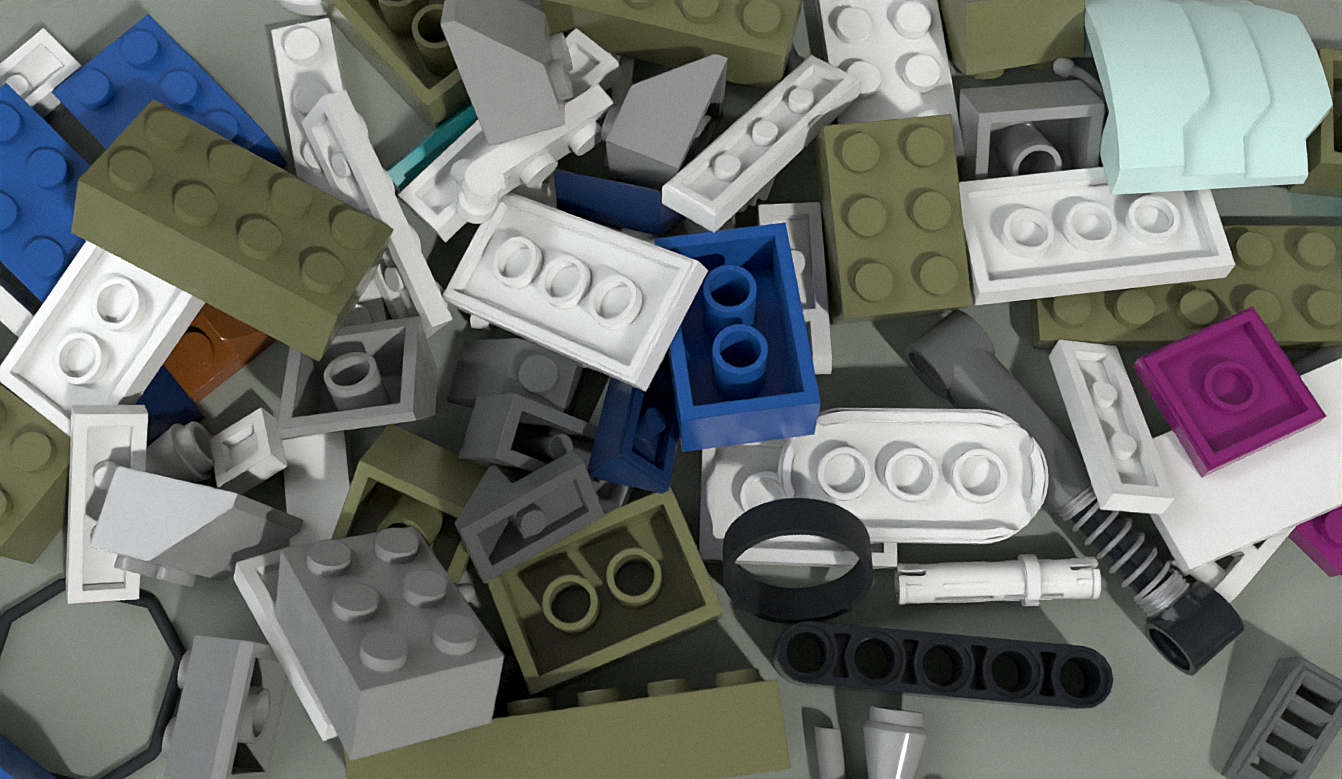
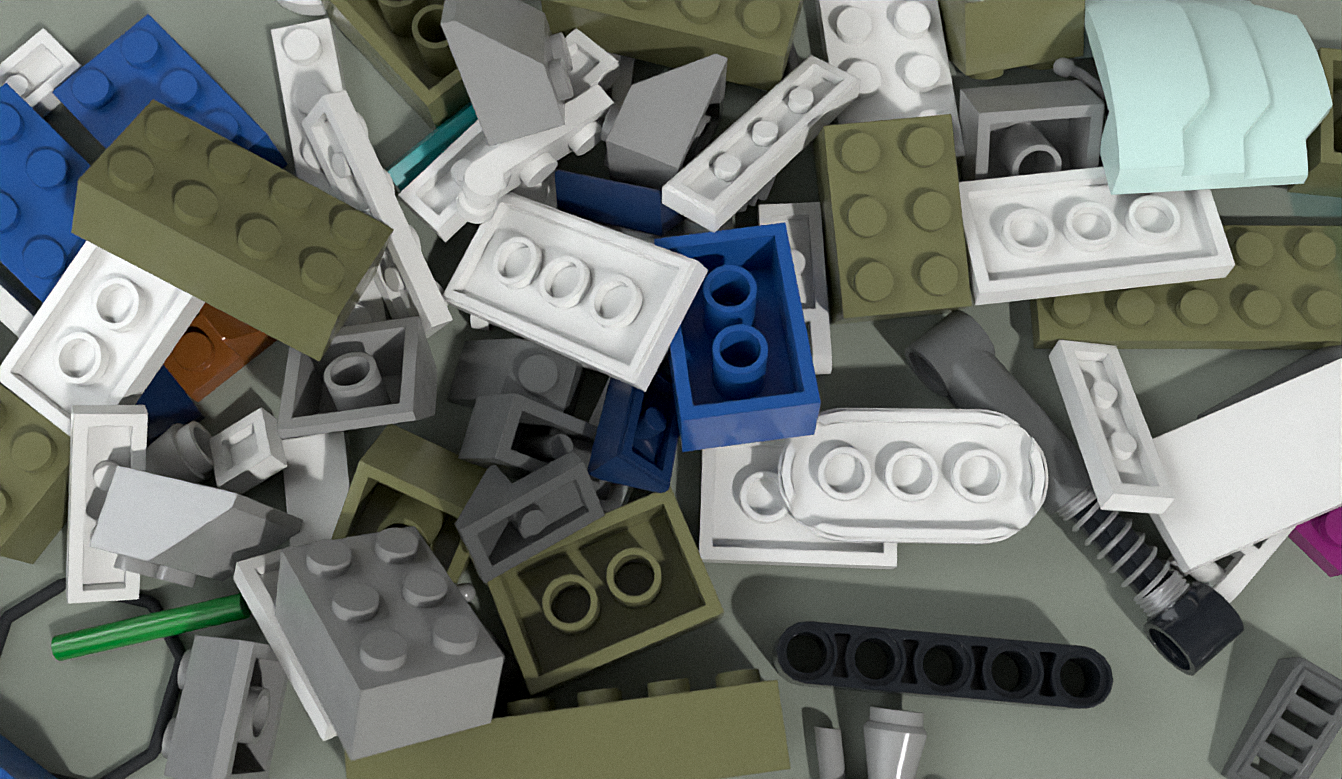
(150, 627): none -> green bar
(797, 517): black tyre -> none
(1007, 580): white pin -> none
(1228, 391): magenta tile -> none

